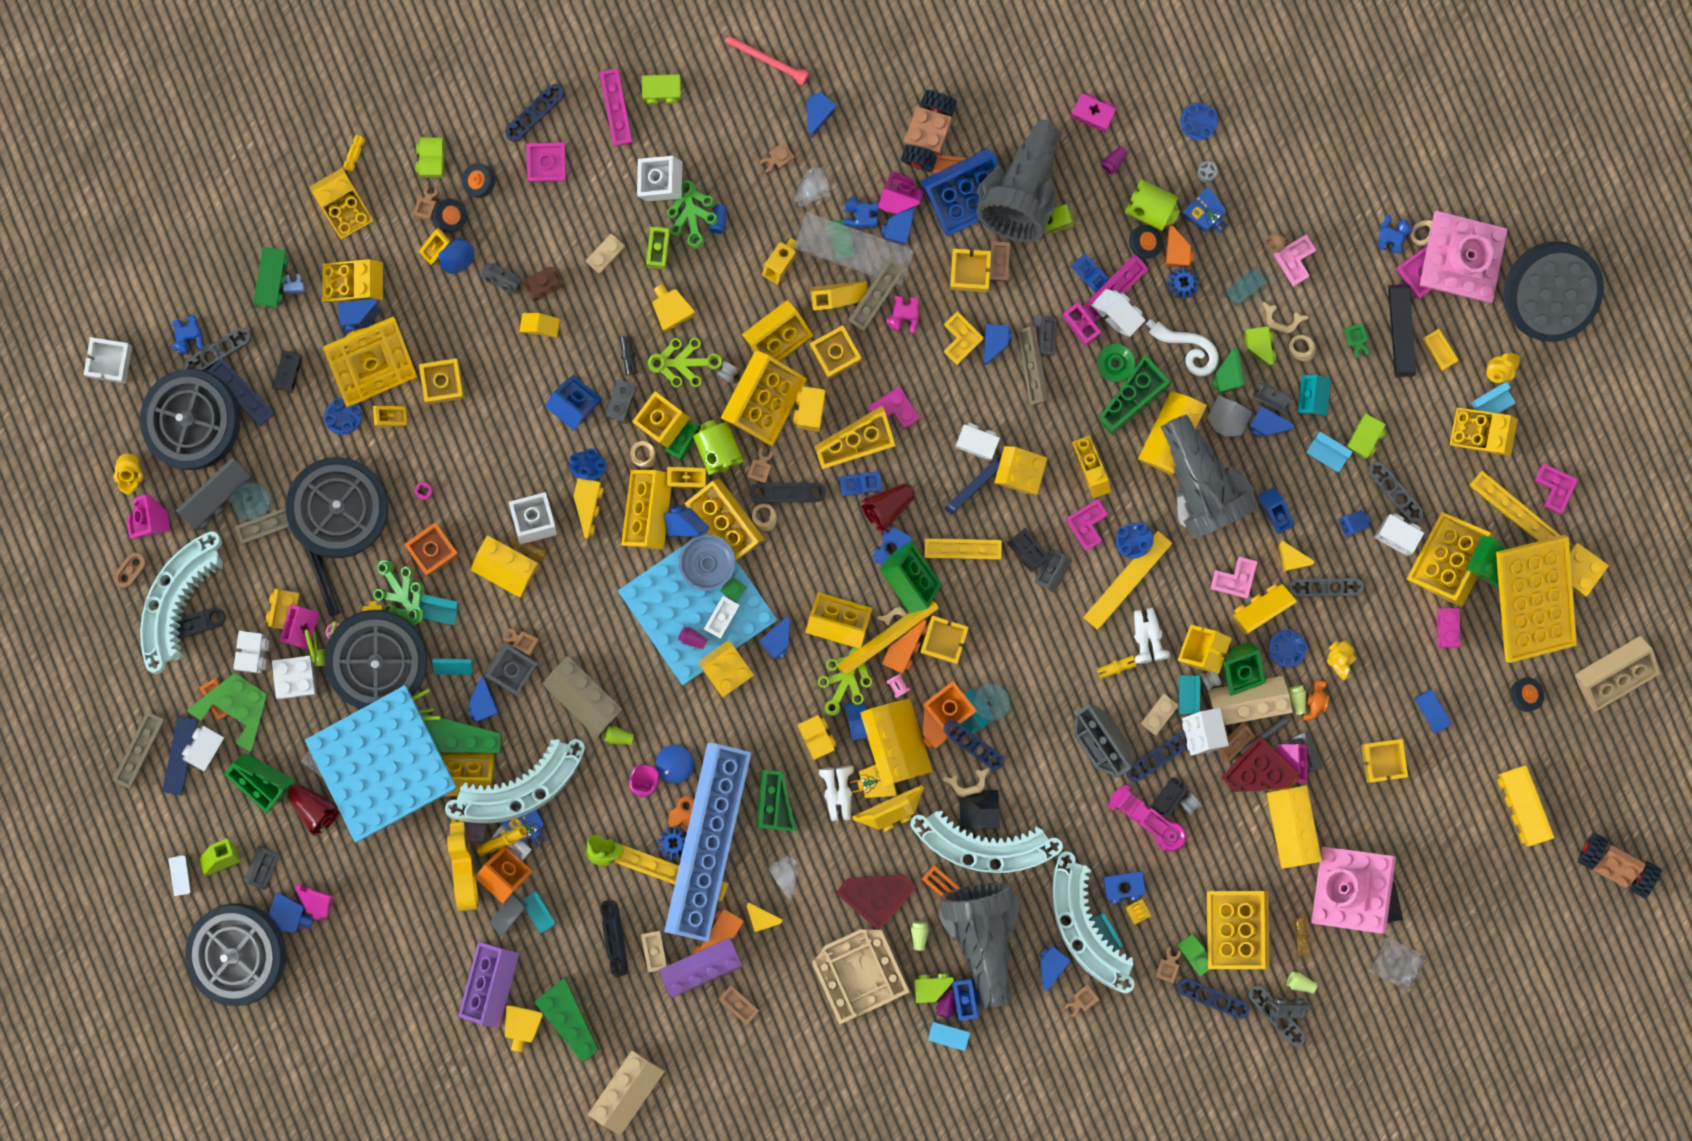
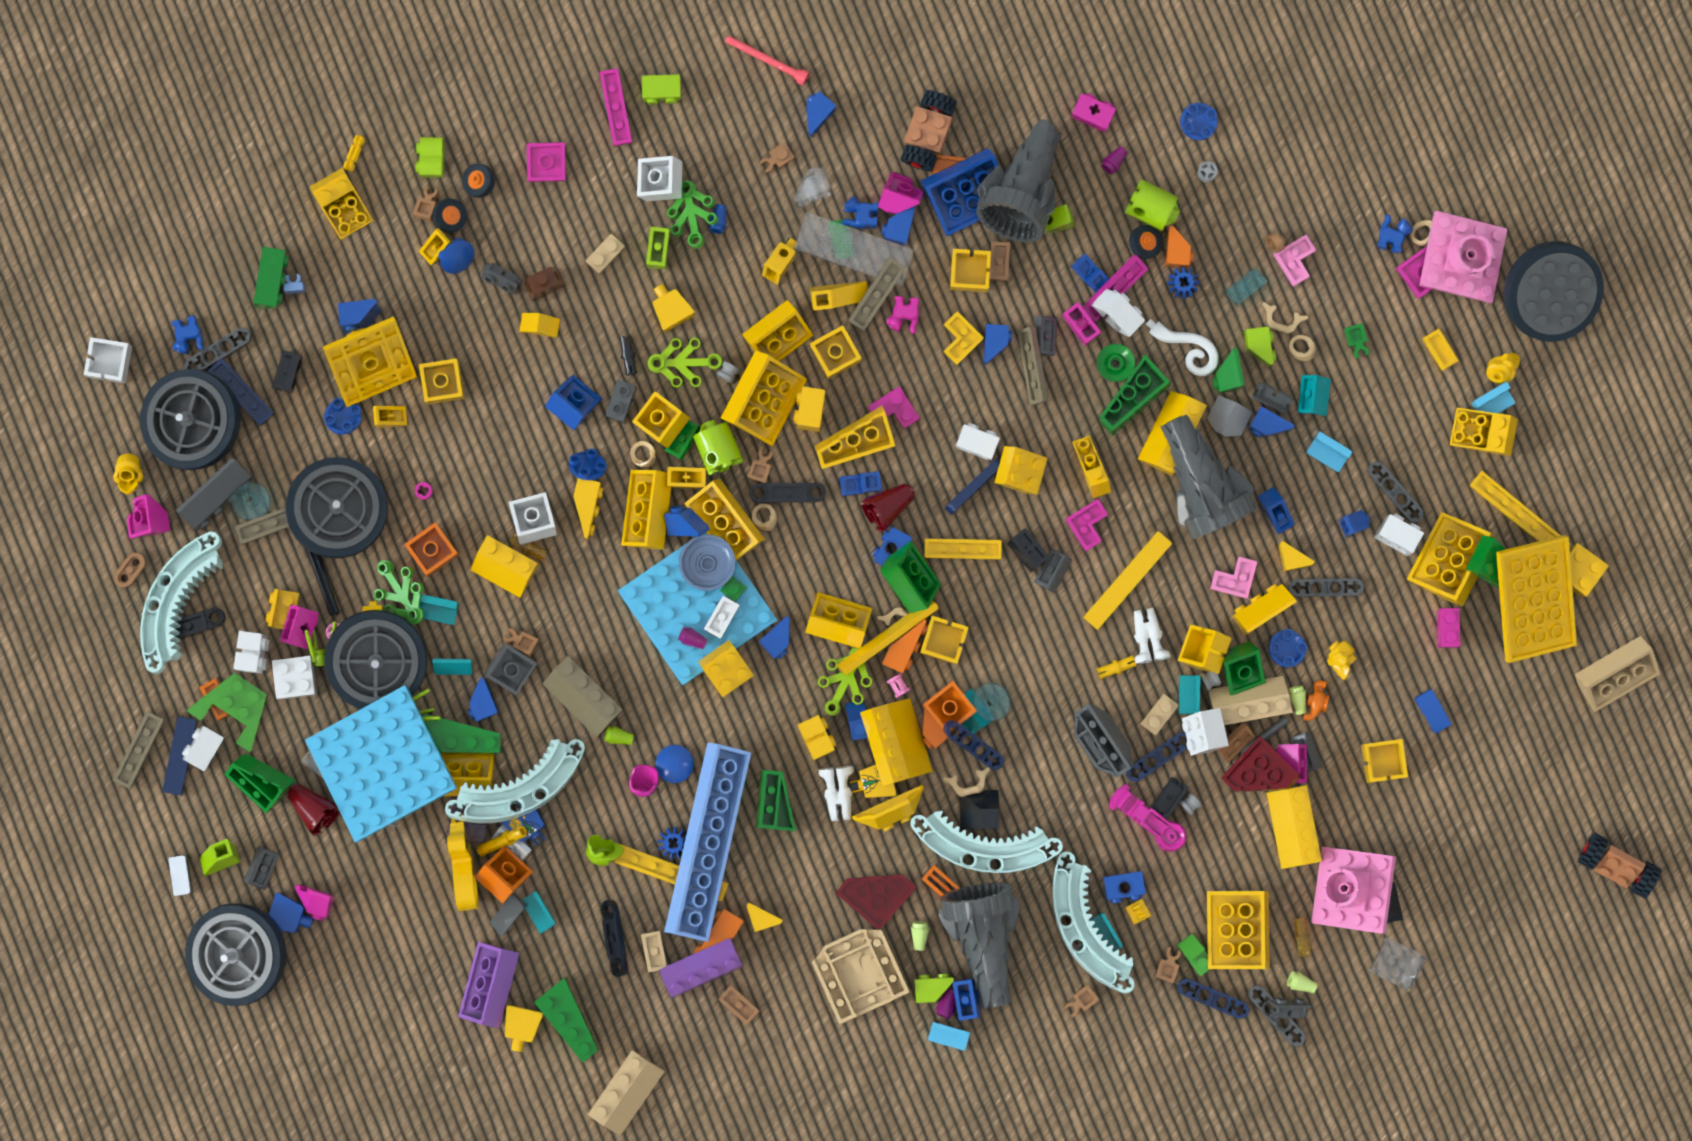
(352, 281): yellow slope -> none
(537, 115): dark blue beam -> none
(679, 815): orange plate -> none
(785, 874): clear slope -> none
(1051, 966): blue slope -> none
(1134, 540): blue dish -> none
(1206, 212): blue torso -> none
(1365, 436): lime brick -> none
(1402, 330): black beam -> none
(1525, 806): yellow slope -> none
(1527, 694): black wheel -> none
(1560, 485): dark pink plate -> none

